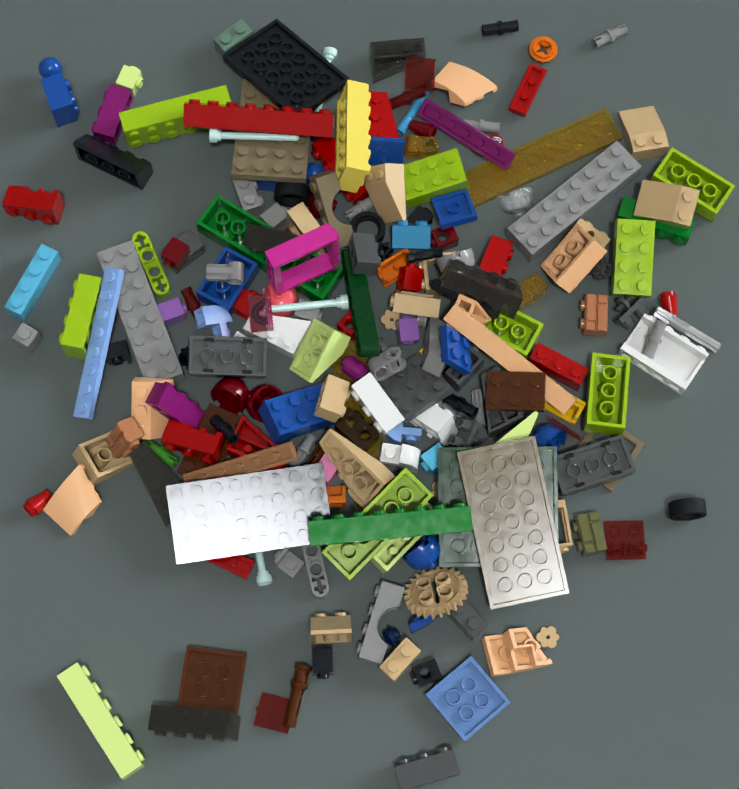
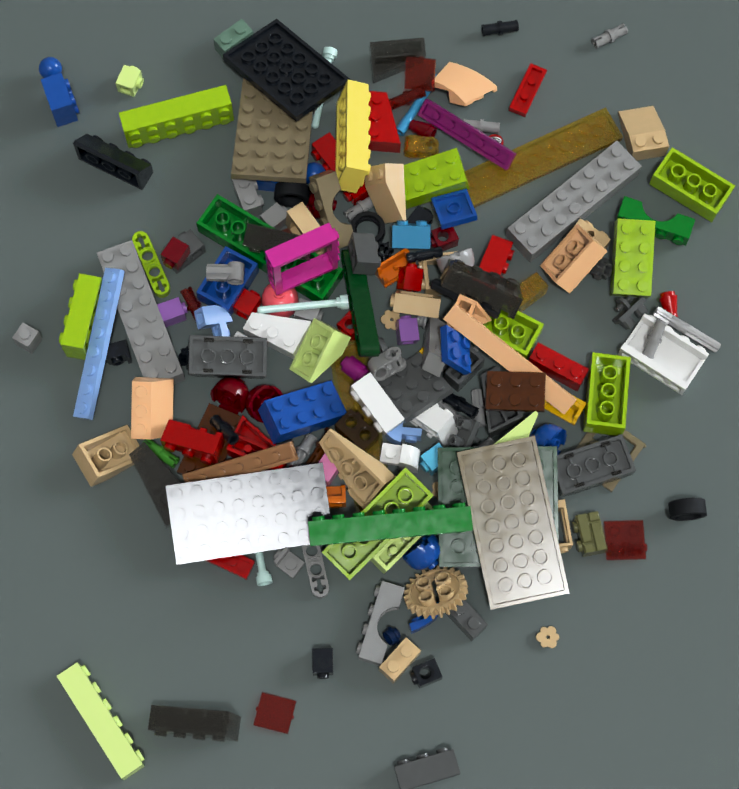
(33, 283): medium azure brick -> none
(34, 204): red wedge -> none
(36, 504): red cone -> none
(73, 501): light nougat slope -> none
(108, 122): magenta brick -> none
(124, 437): nougat brick -> none
(174, 404): magenta brick -> none
(212, 679): reddish brown plate -> none
(216, 135): light aqua piece -> none
(258, 119): red brick -> none
(260, 312): clear pink panel -> none
(298, 687): reddish brown pin -> none
(330, 628): tan slope -> none
(332, 398): tan brick -> none
(386, 150): blue plate -> none
(467, 699): medium blue plate -> none
(513, 652): light nougat slope -> none
(517, 201): clear cylinder -> none
(545, 43): orange gear -> none
(567, 429): clear red piece -> none
(594, 315): nougat brick -> none
(666, 203): tan slope -> none

